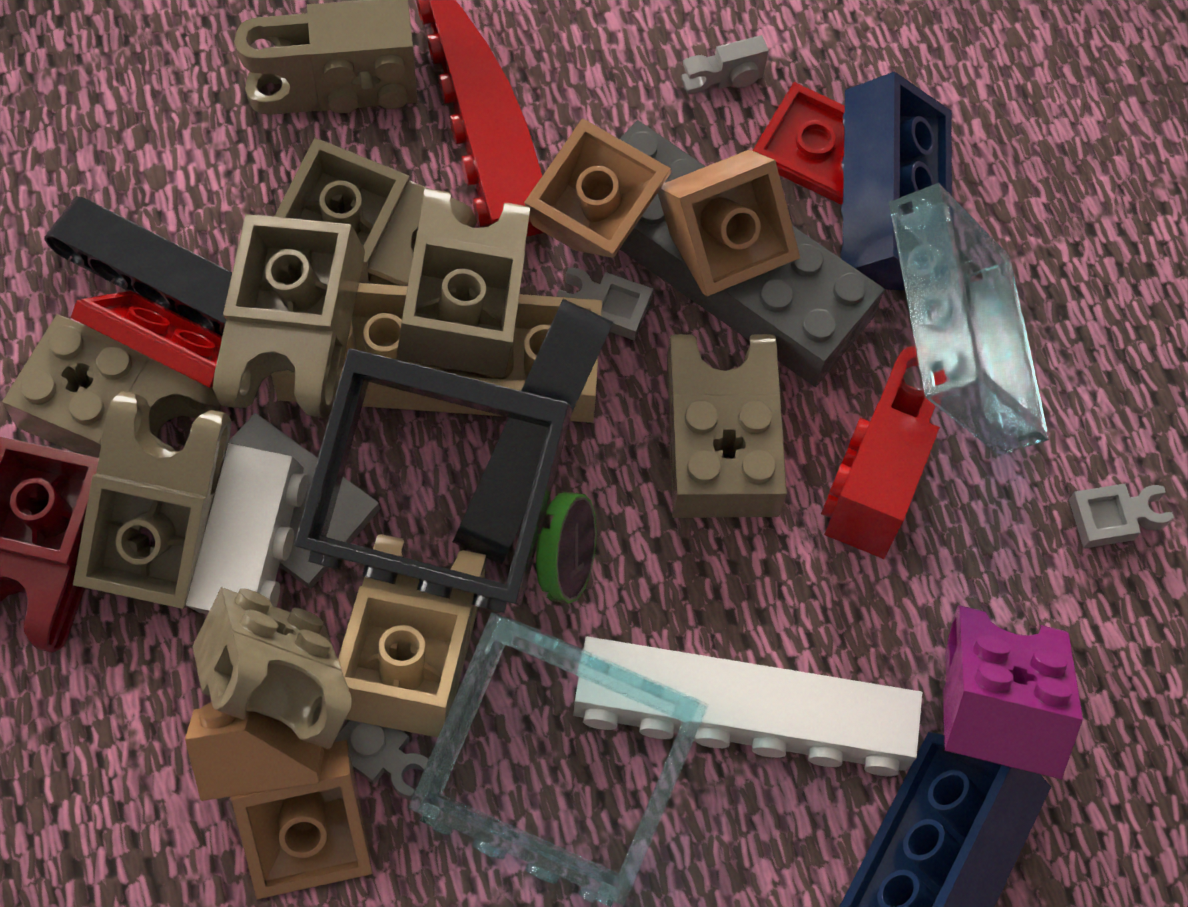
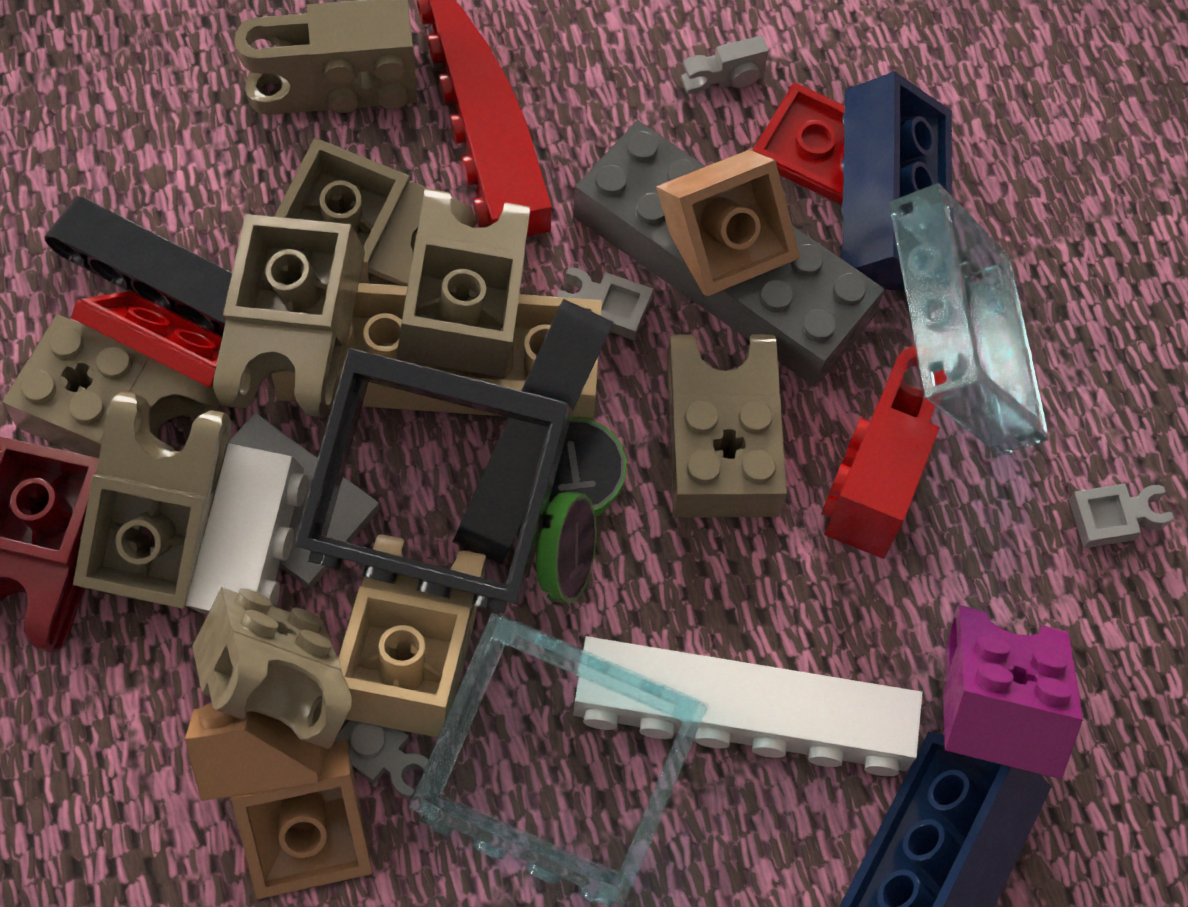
(591, 464): none -> black tile
(595, 191): medium nougat slope -> none

